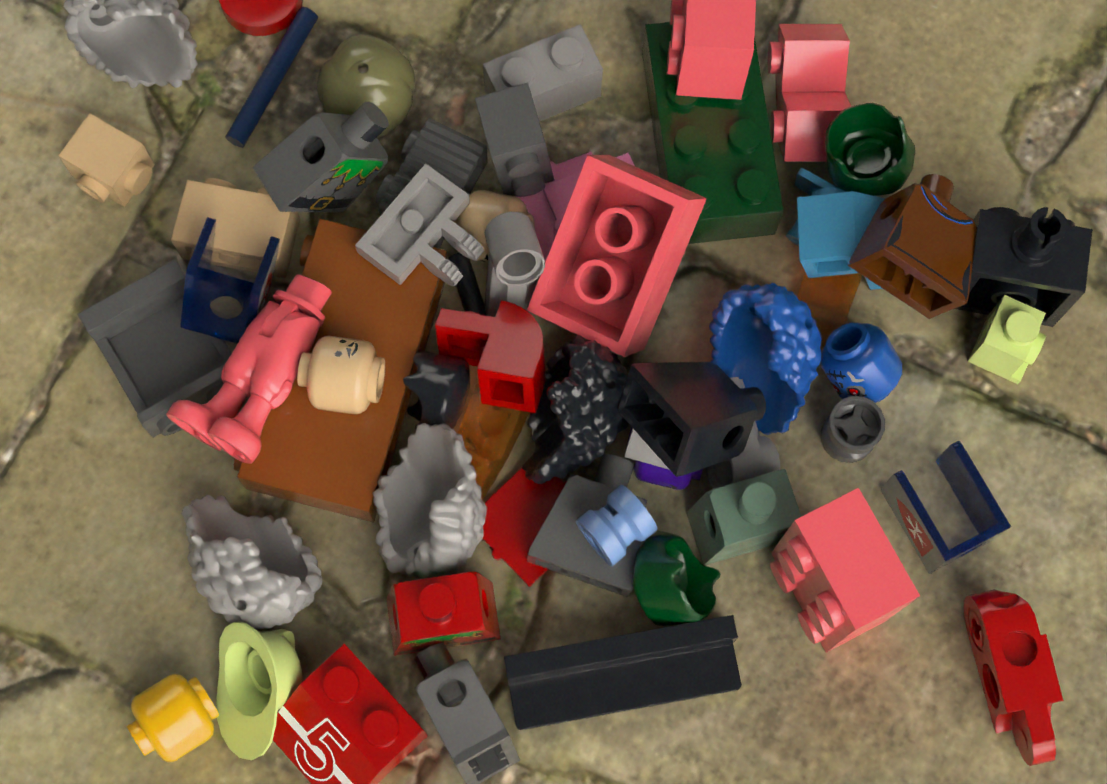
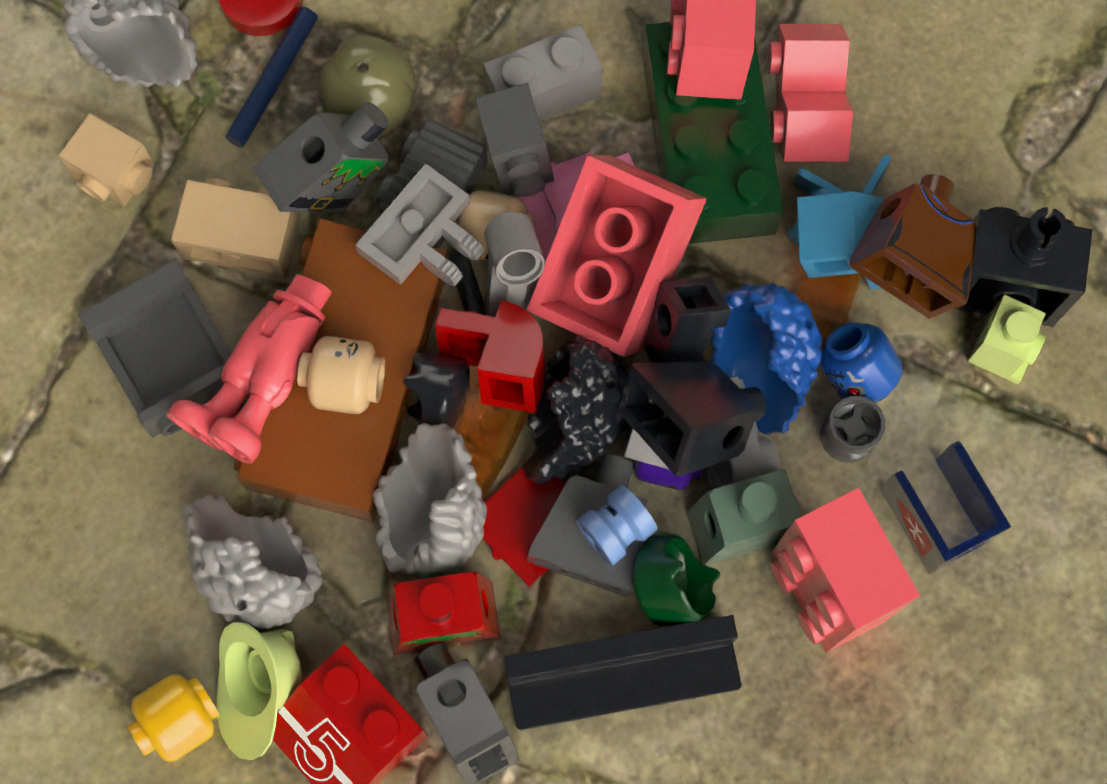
(206, 285): clear blue piece -> none
(684, 319): none -> black leg
(868, 150): dark green hair -> none
(1014, 670): red piece -> none

